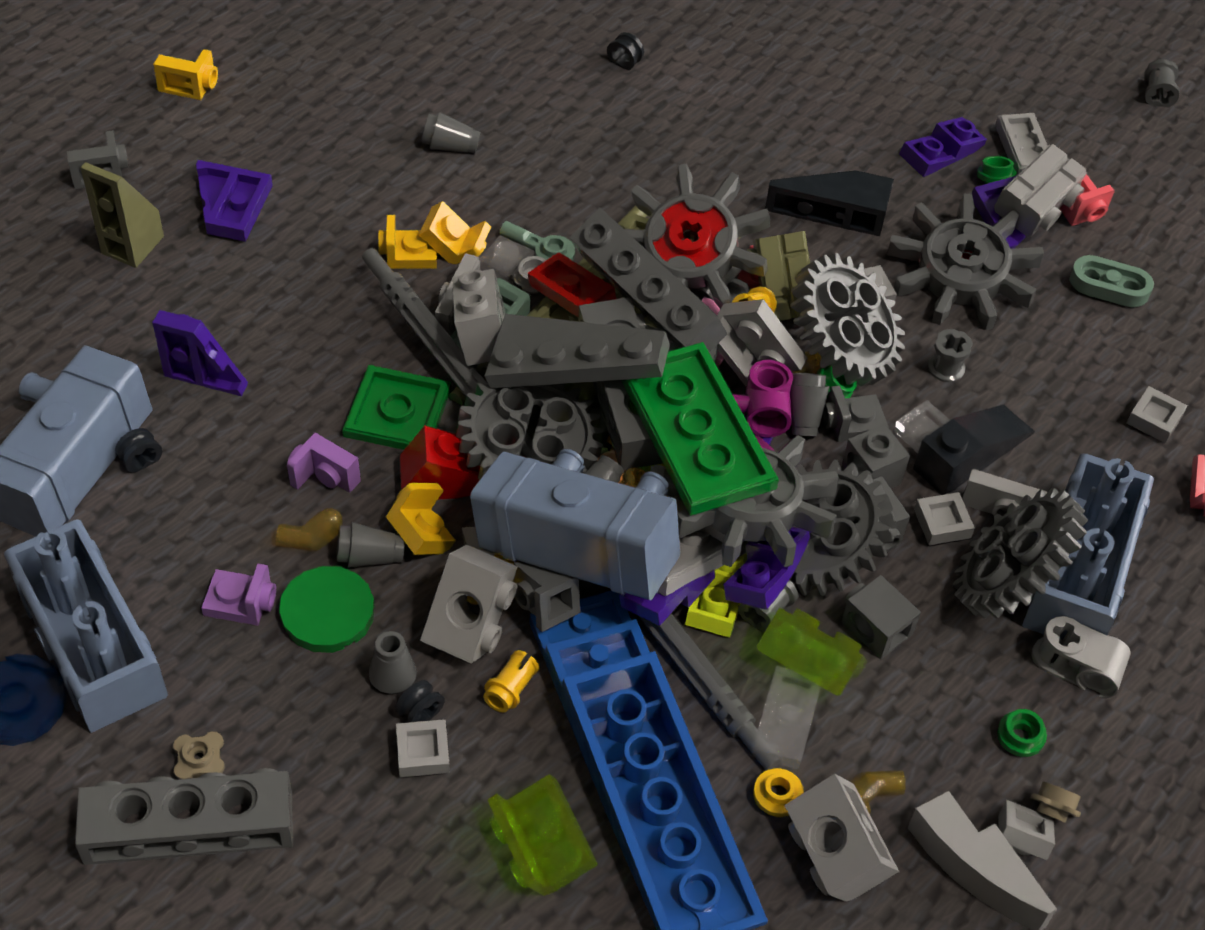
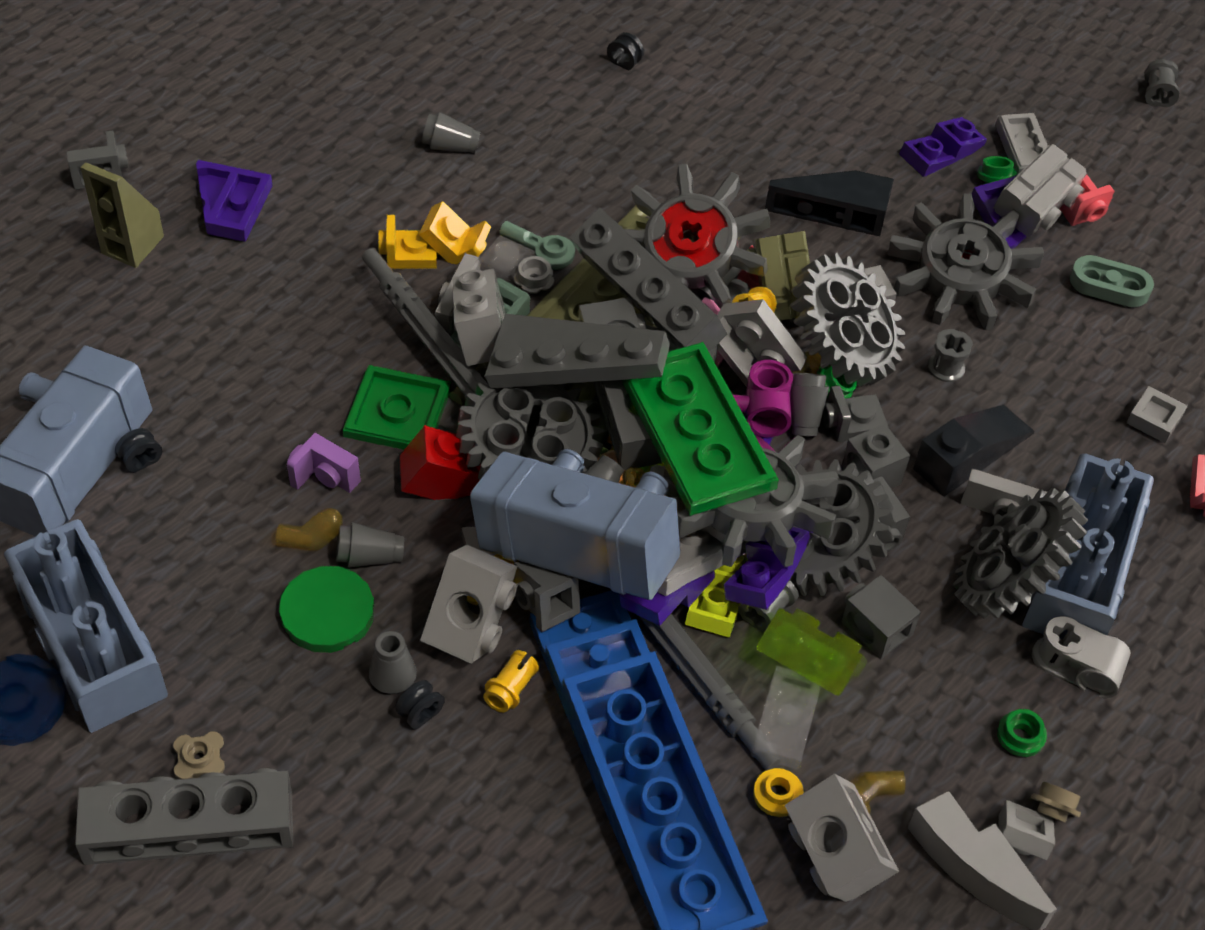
(184, 76): yellow bracket -> none
(194, 355): dark purple wing -> none
(240, 596): medium lavender bracket -> none
(417, 523): yellow bracket -> none
(422, 748): light grey plate -> none
(541, 836): clear neon green bracket -> none
(569, 283): red plate -> none
(919, 424): clear plate -> none
(944, 518): light grey plate -> none

